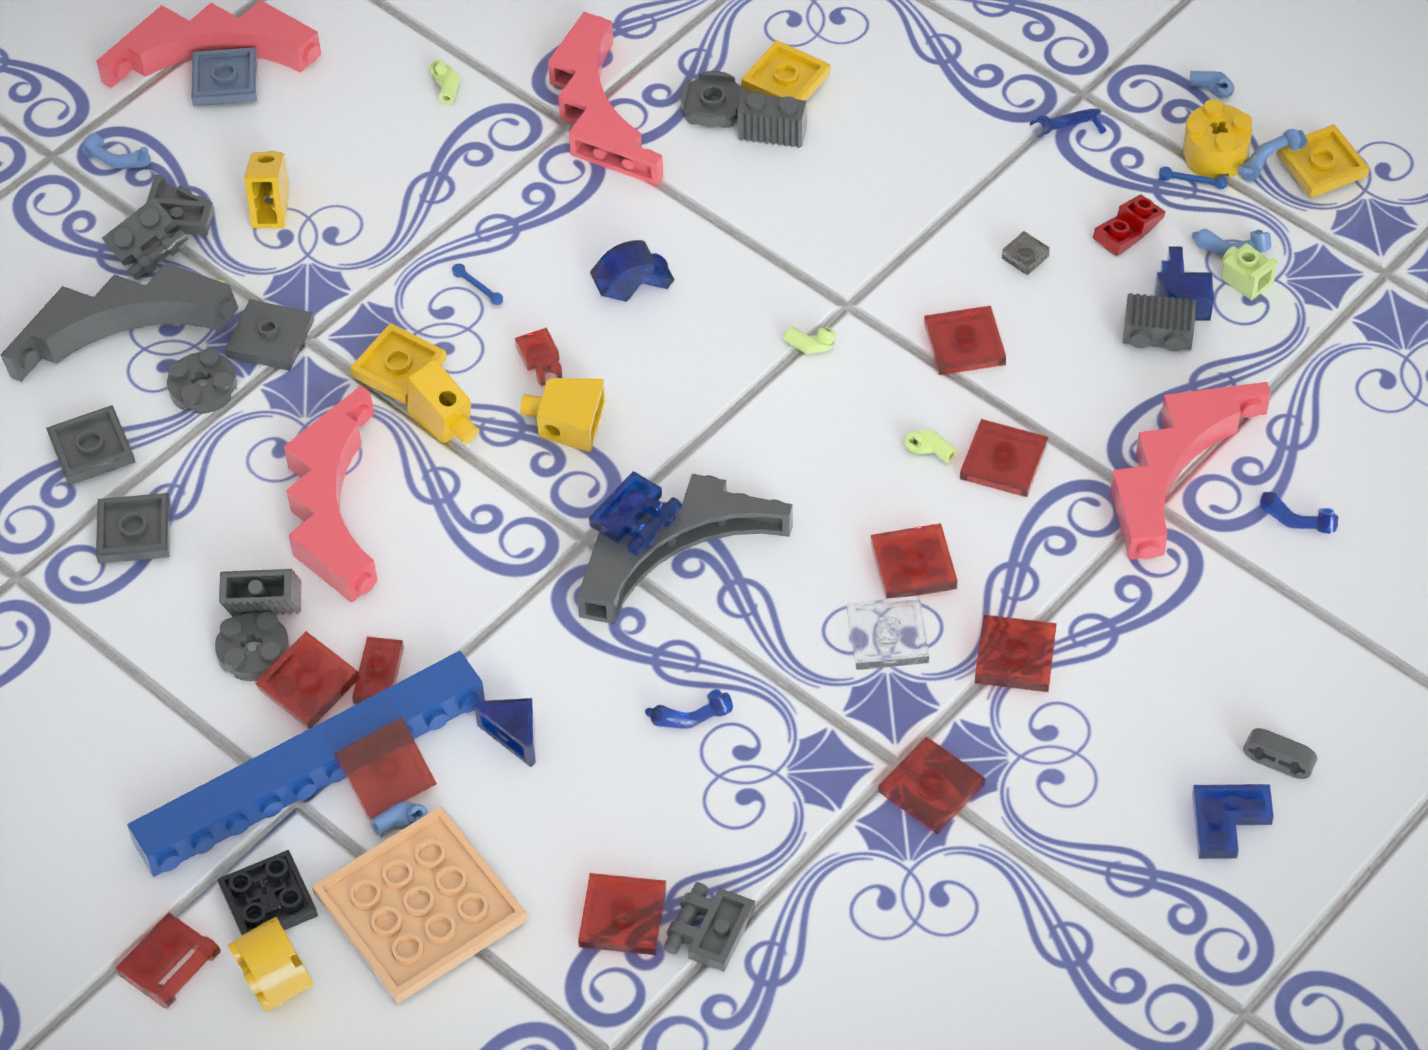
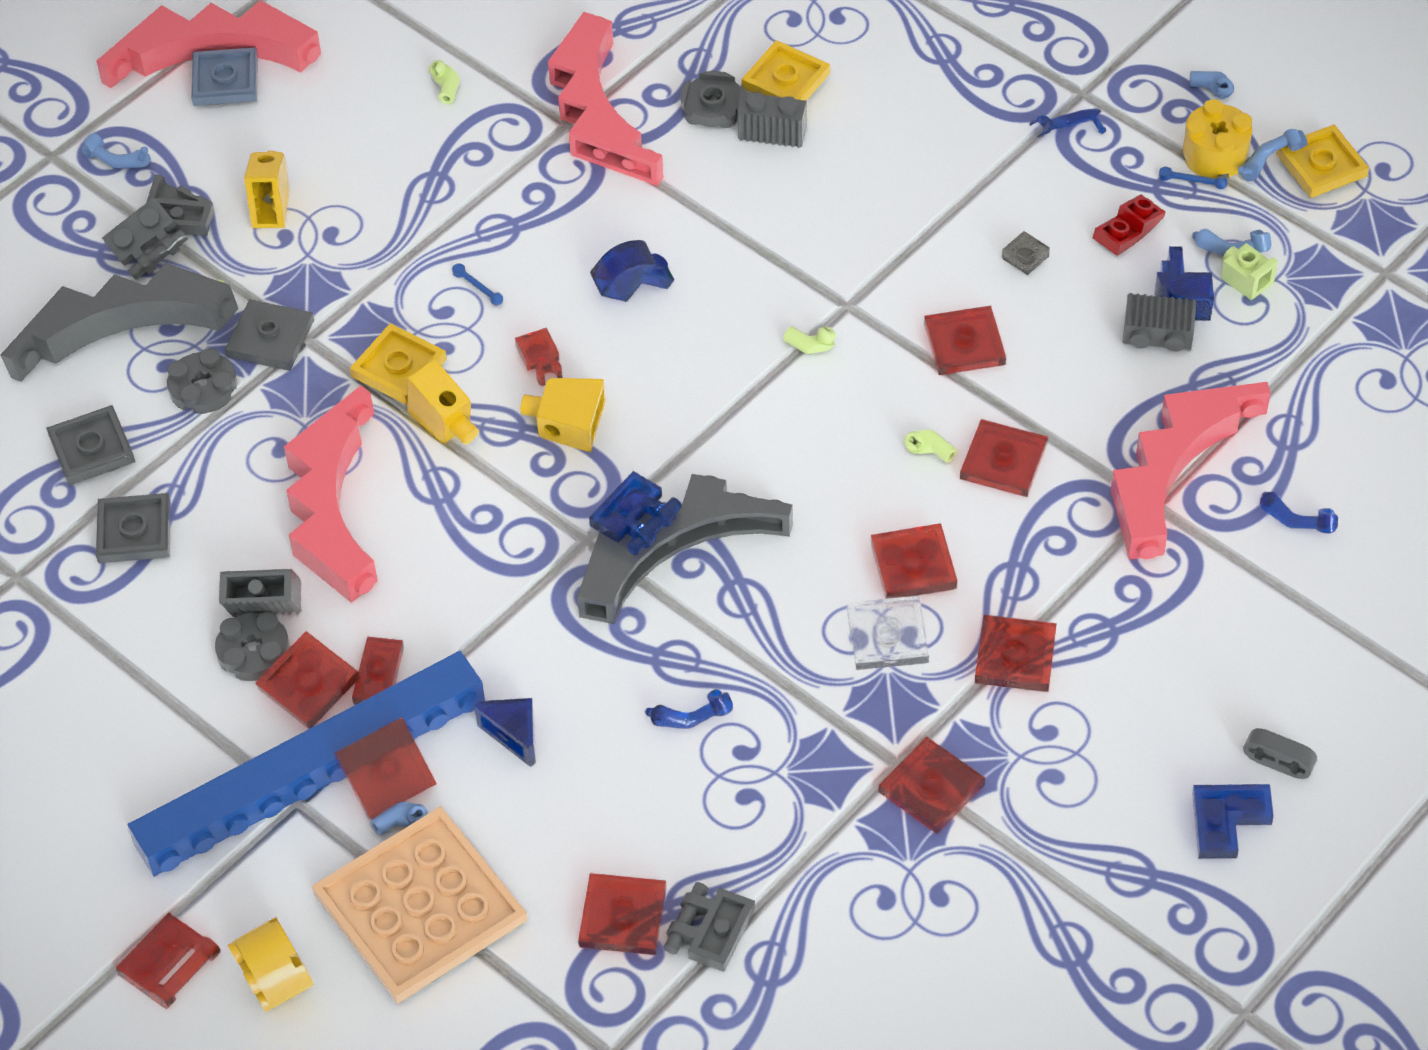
(268, 891): black tile -> none

